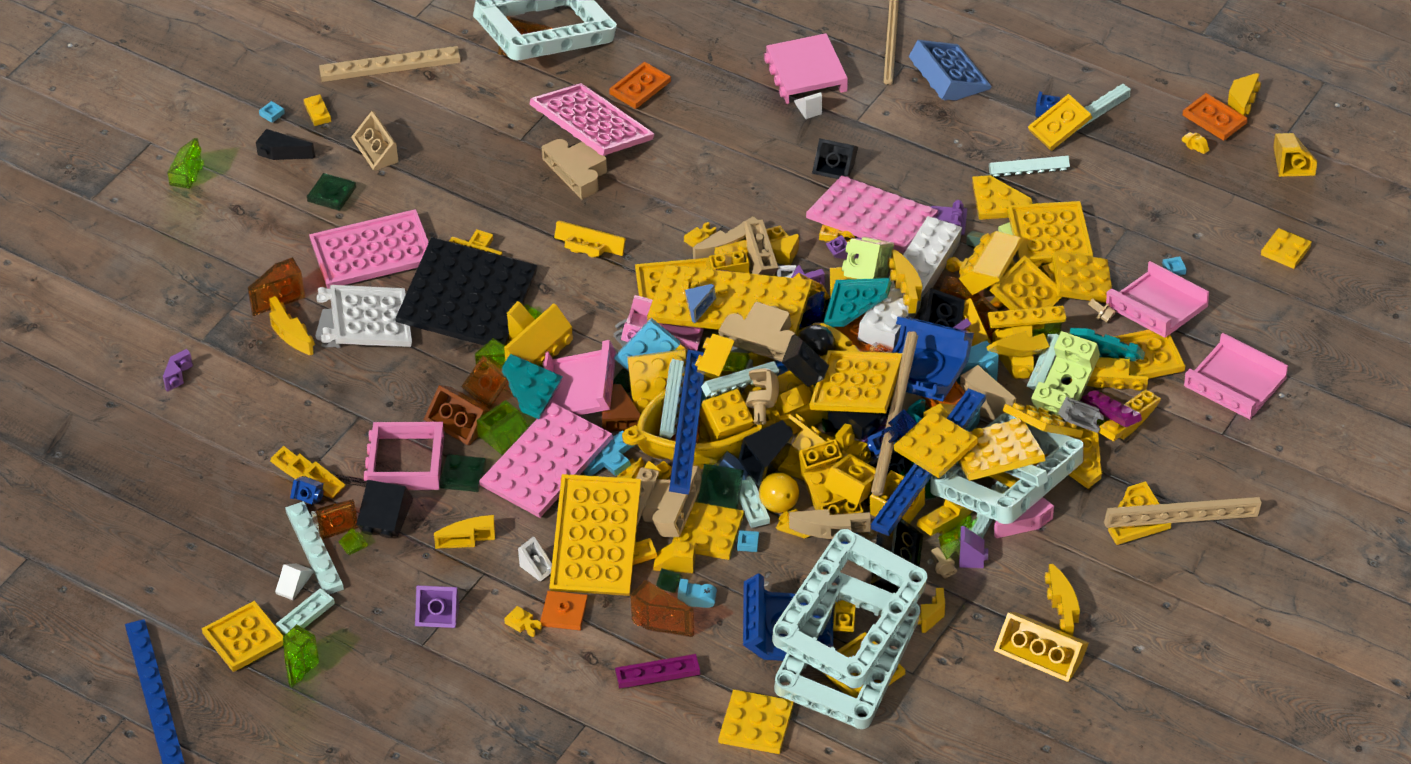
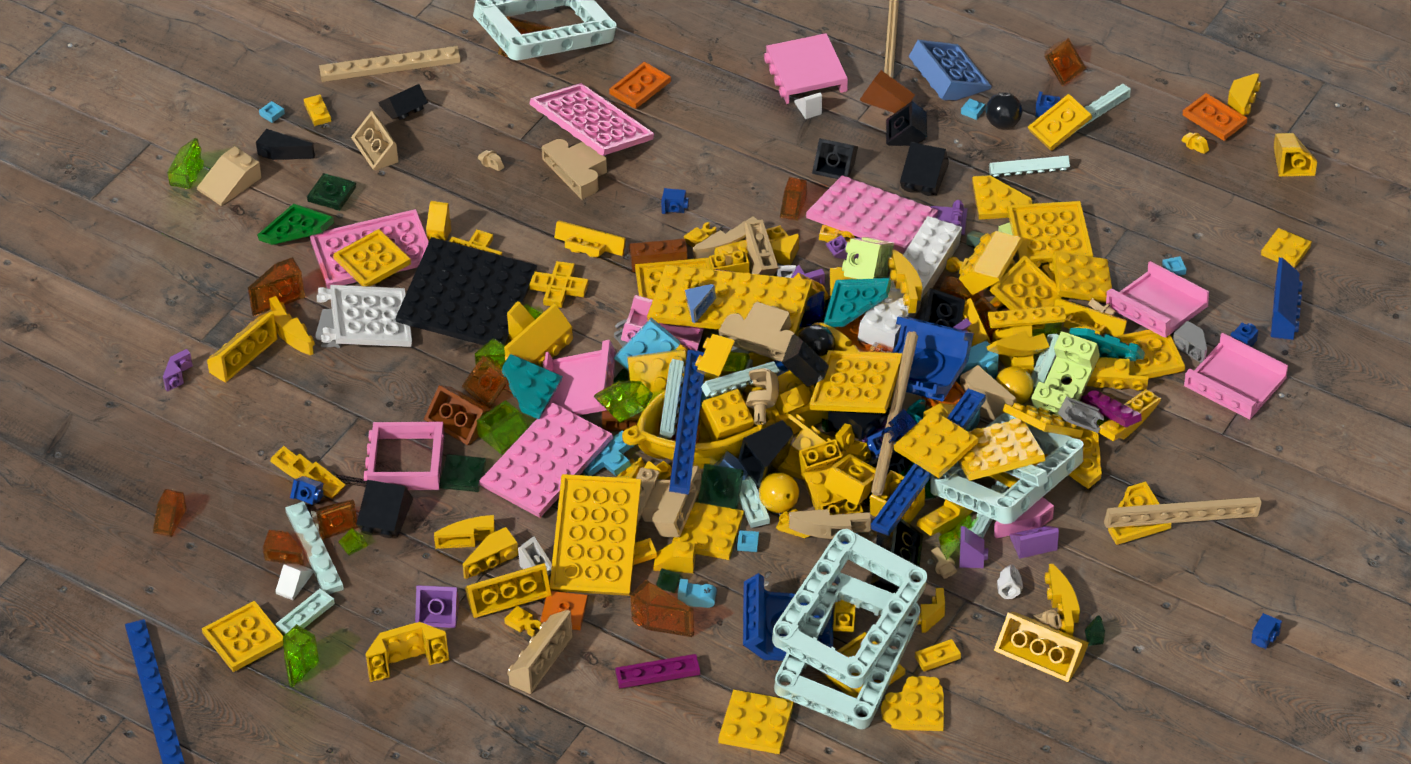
(169, 512): none -> clear orange slope
(230, 176): none -> tan slope
(243, 347): none -> yellow slope
(282, 548): none -> clear orange slope
(295, 224): none -> green plate
(372, 258): none -> yellow plate
(403, 644): none -> yellow slope
(404, 102): none -> black slope
(438, 221): none -> yellow slope
(491, 159): none -> tan piece
(491, 552): none -> yellow slope
(508, 590): none -> yellow slope
(541, 652): none -> tan slope
(559, 284): none -> yellow plate
(624, 399): none -> clear neon green slope
(657, 251): none -> dark orange slope
(674, 201): none -> blue brick
(794, 198): none -> clear orange slope
(887, 93): none -> dark orange slope
(906, 126): none -> black slope
(917, 706): none -> yellow plate
(924, 169): none -> black slope
(937, 655): none -> yellow plate
(973, 109): none -> medium azure plate
(1003, 110): none -> black piece
(1010, 582): none -> white rock
(1017, 382): none -> yellow piece
(1035, 541): none -> medium lavender slope
(1049, 618): none -> tan piece
(1064, 61): none -> clear orange slope
(1084, 317): none -> yellow bracket
(1095, 632): none -> clear green slope
(1191, 341): none -> light grey slope
(1246, 333): none -> blue brick
(1266, 631): none -> blue brick
(1286, 301): none -> blue slope

